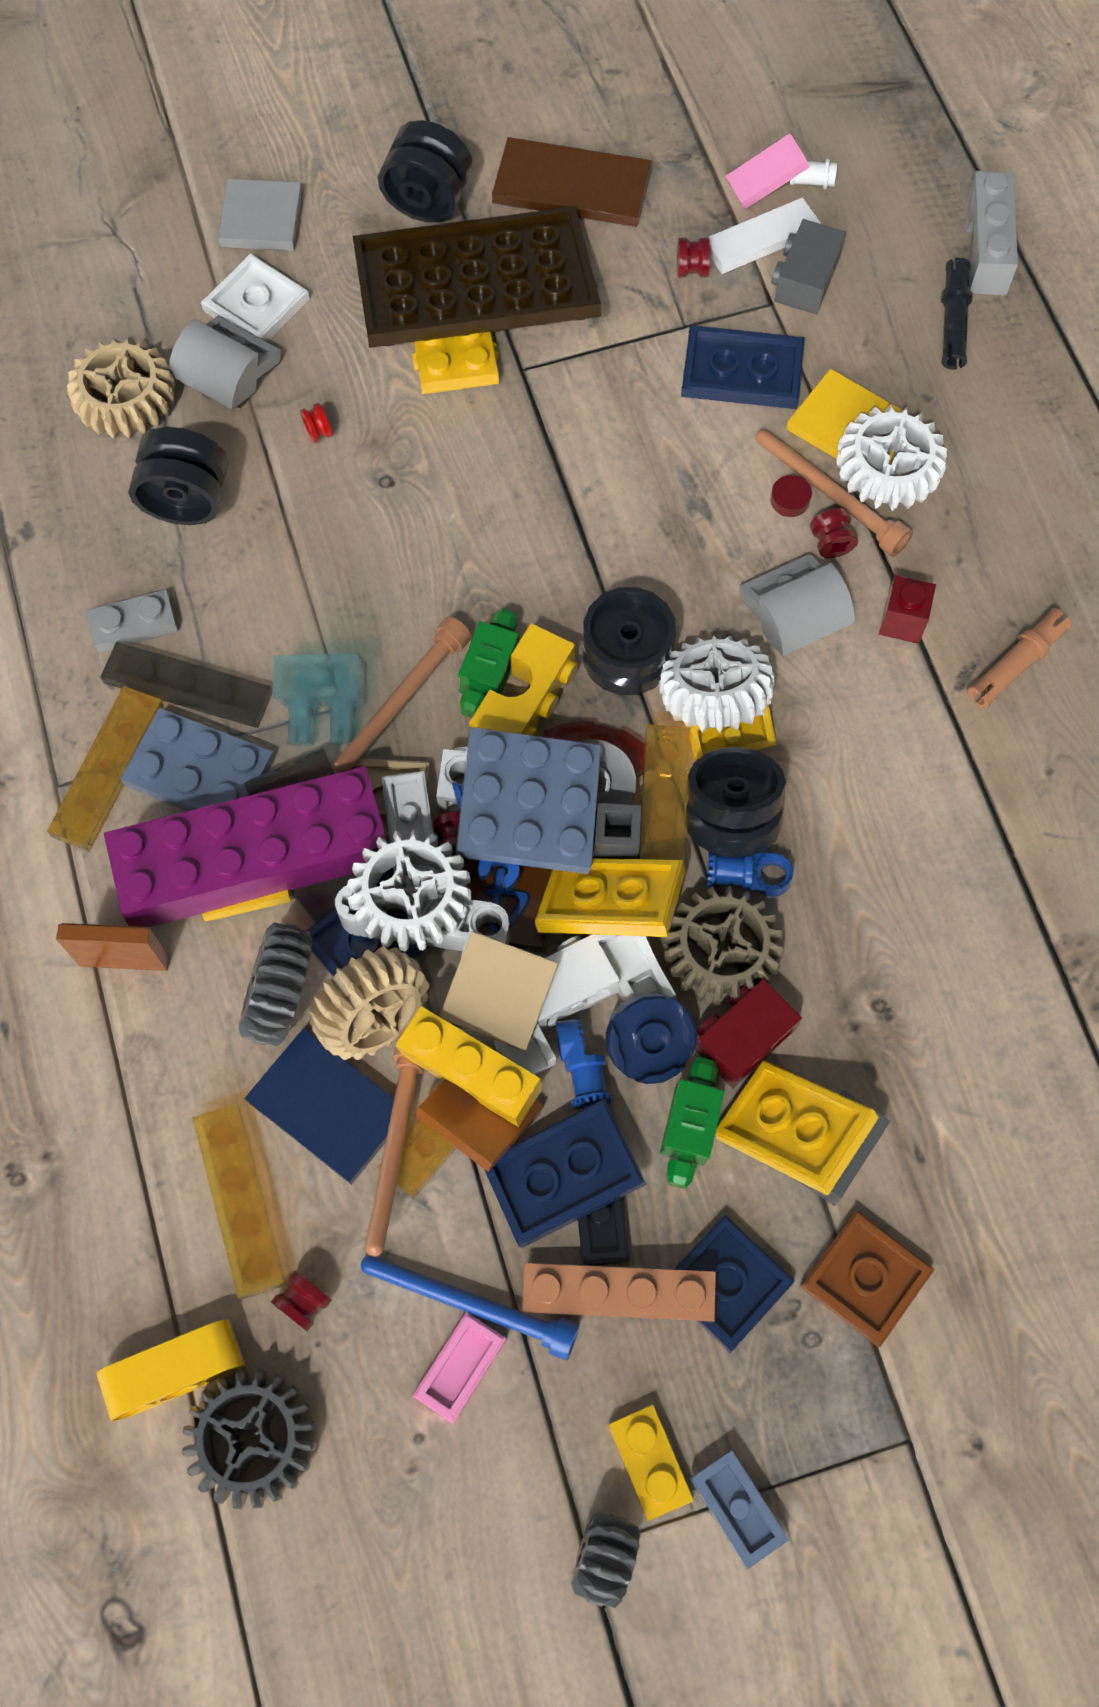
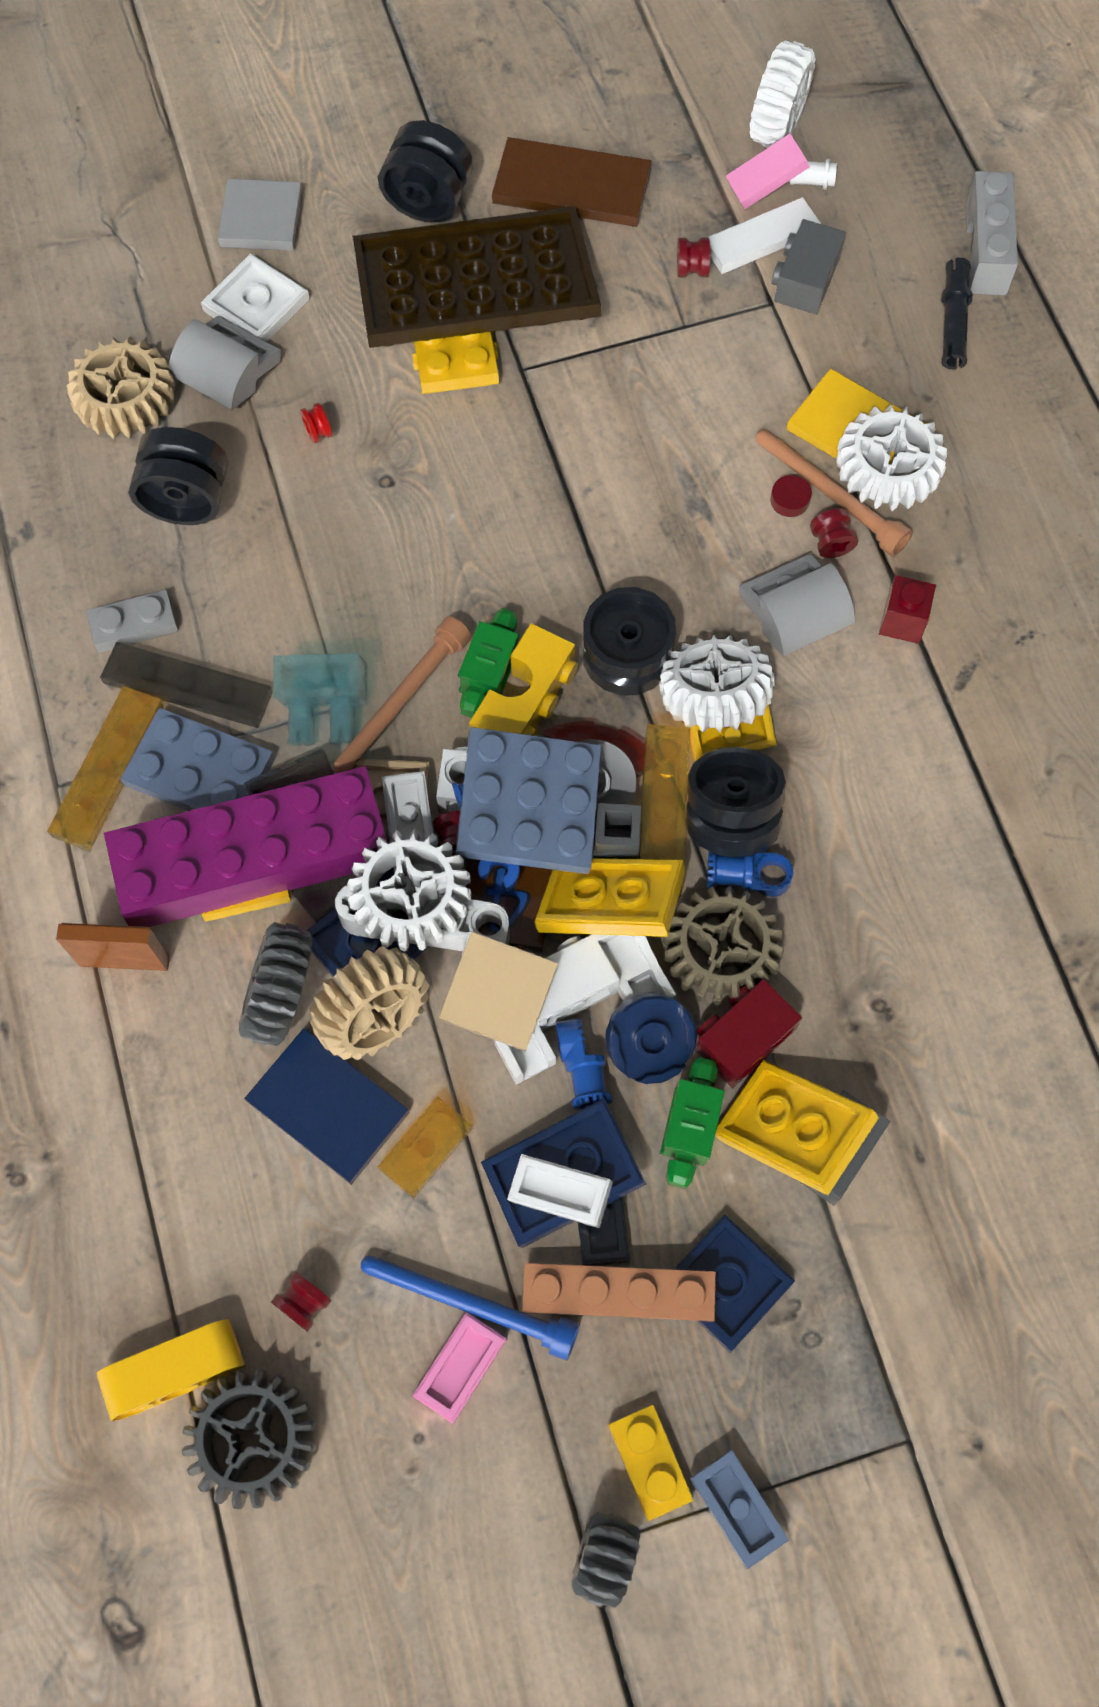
(239, 1202): clear yellow plate -> none
(392, 1154): nougat piece -> none
(470, 1065): yellow arch -> none
(470, 1125): dark orange tile -> none
(560, 1190): none -> white tile
(743, 367): dark blue tile -> none
(782, 93): none -> white gear
(867, 1278): dark orange tile -> none
(1031, 646): nougat pin -> none

